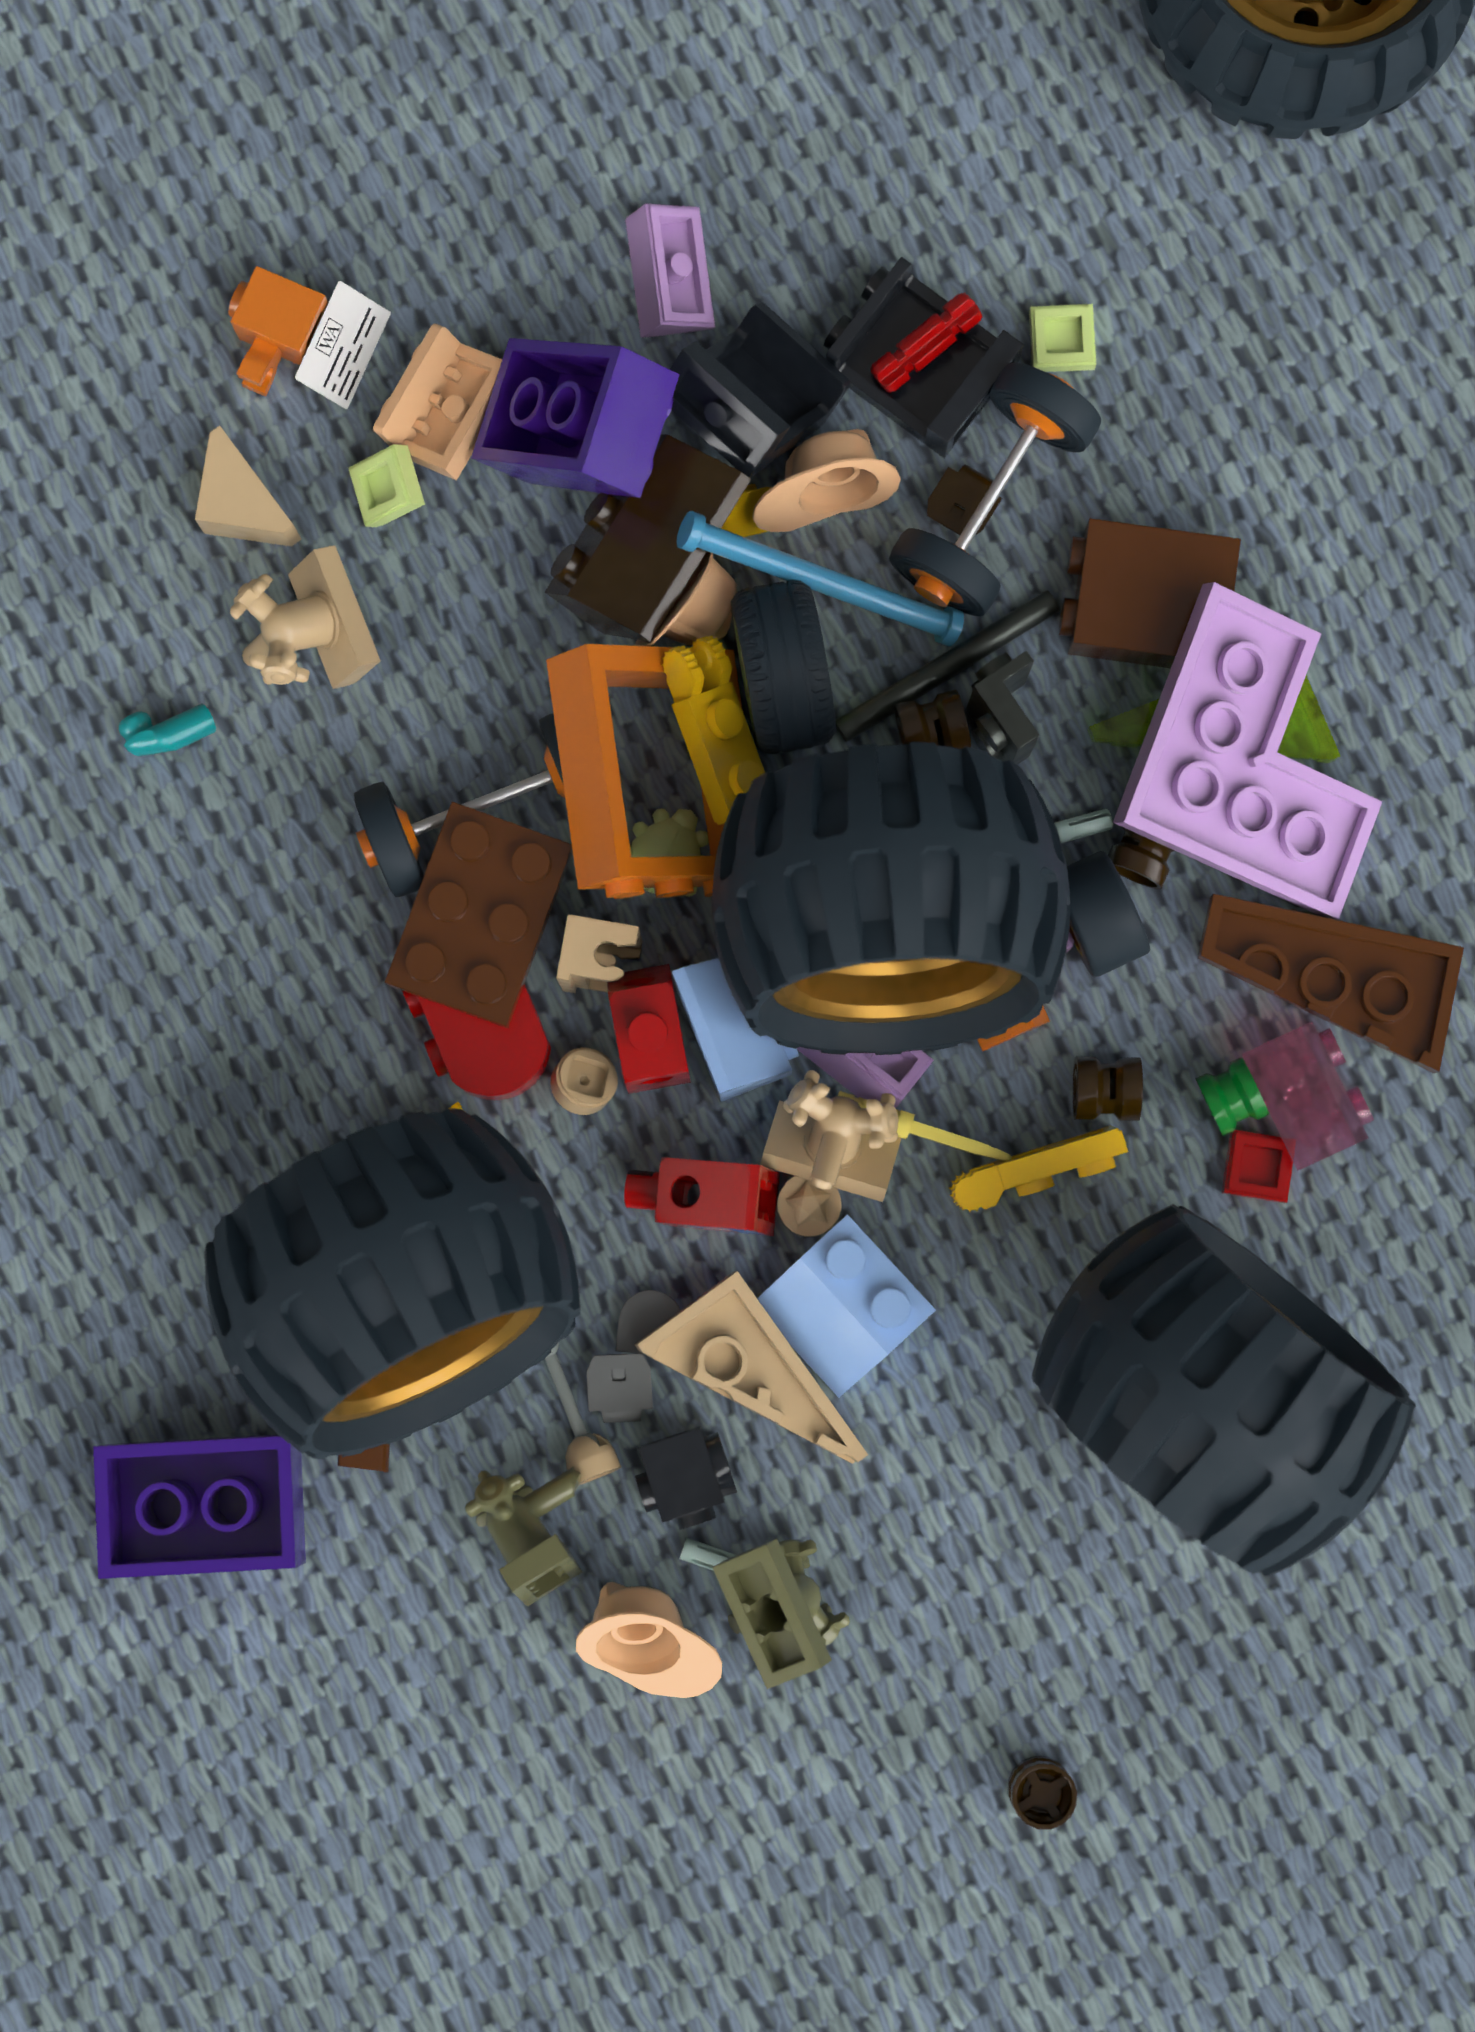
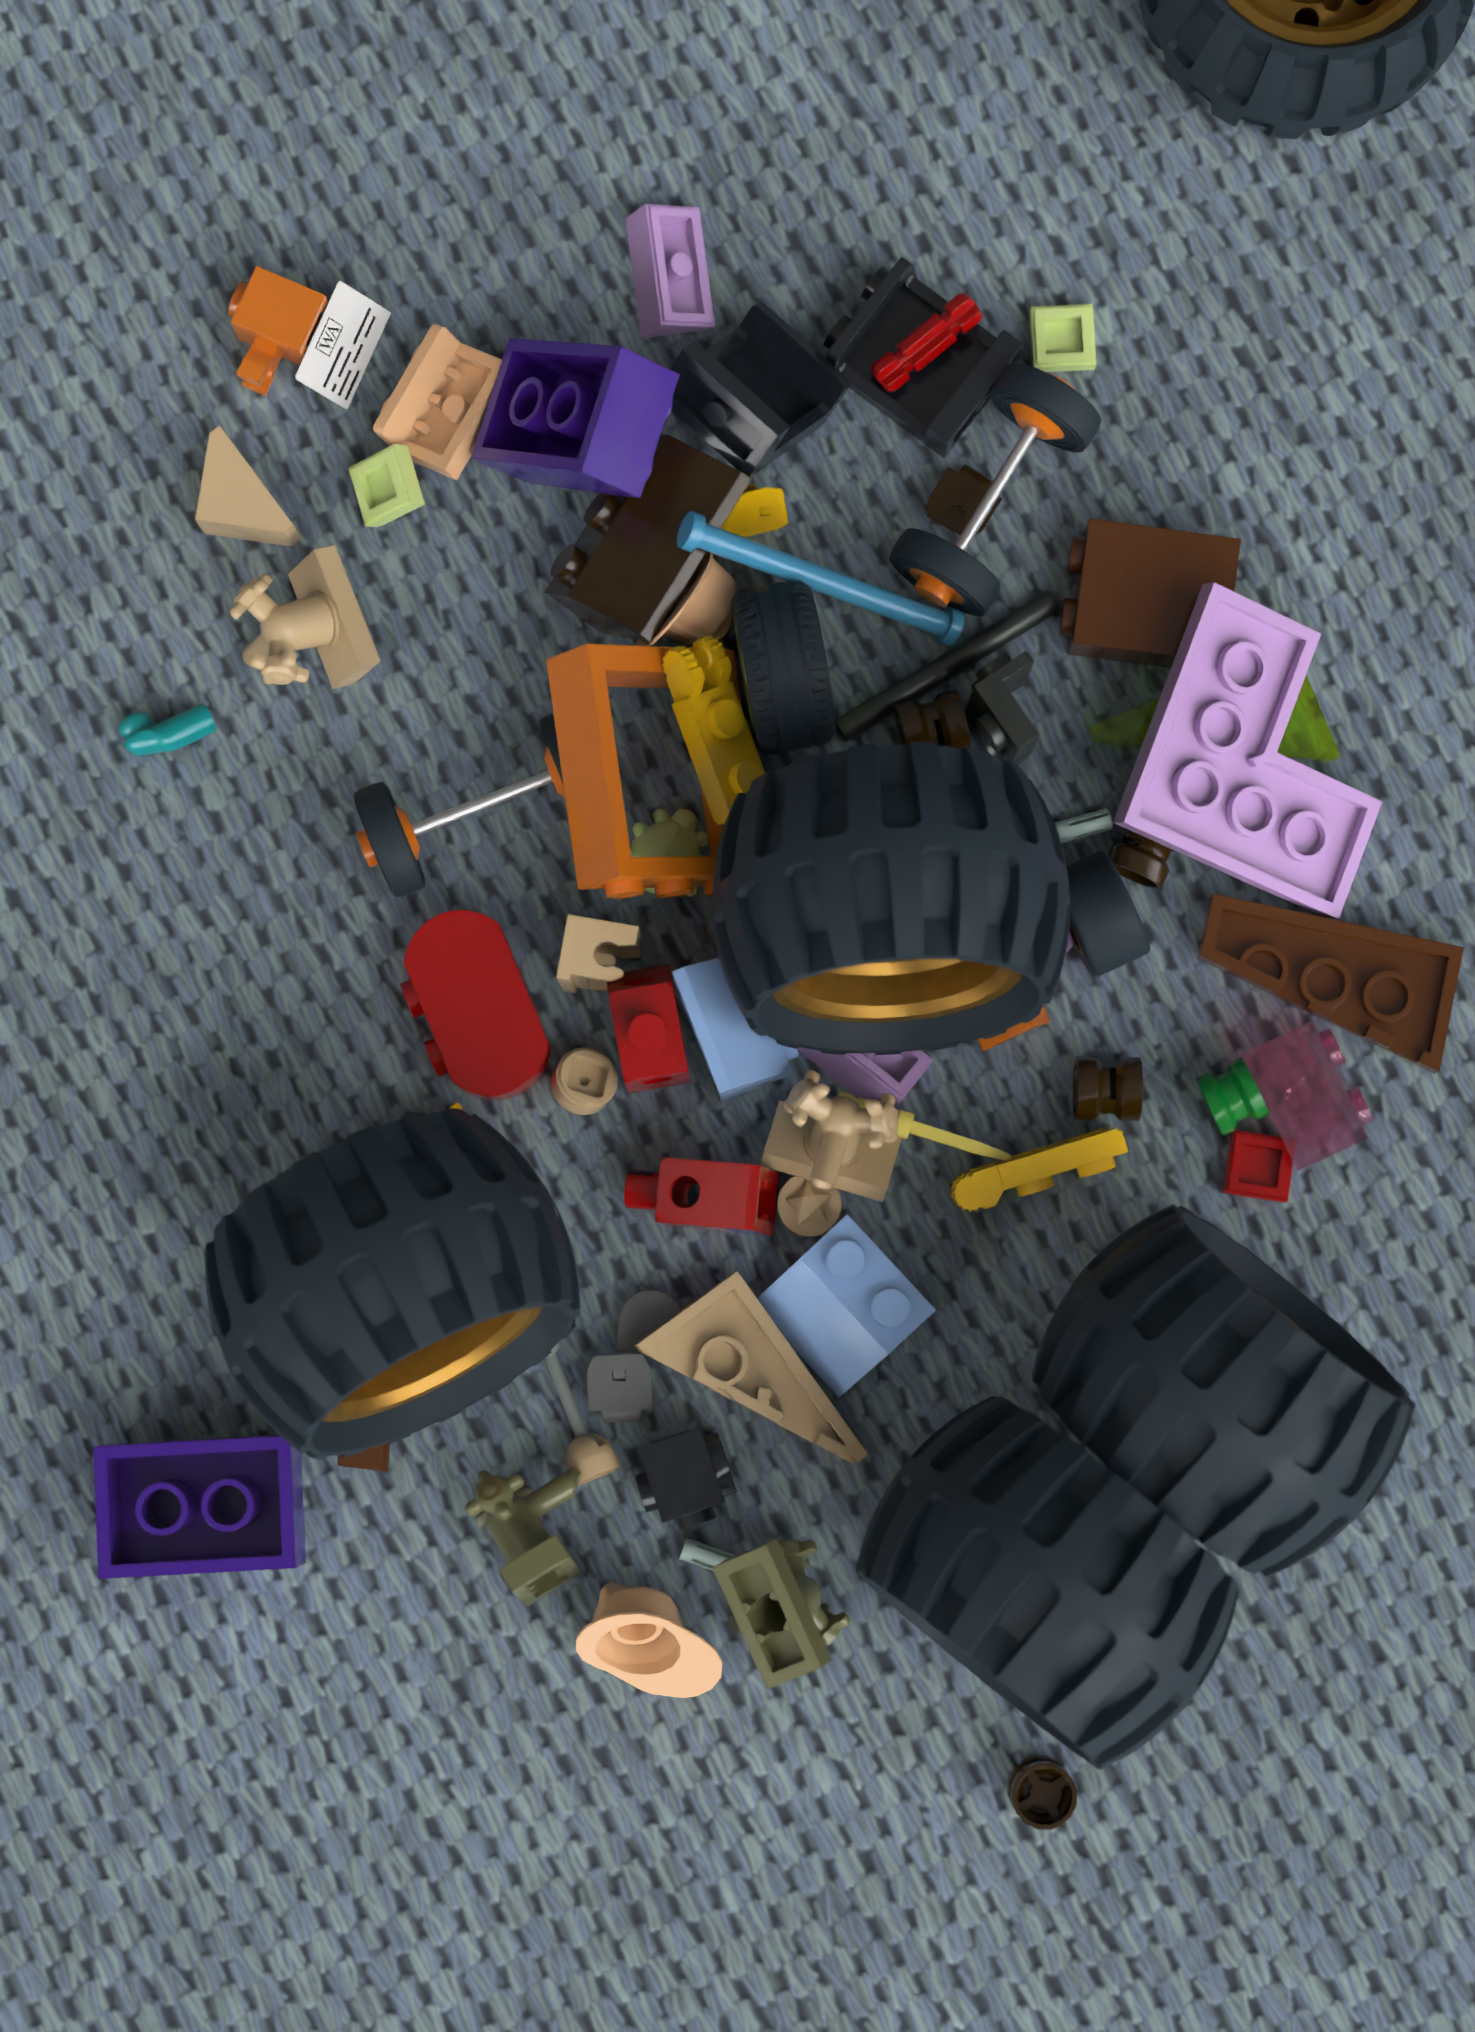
(479, 914): reddish brown plate -> none
(825, 478): light nougat piece -> none
(1049, 1579): none -> black wheel

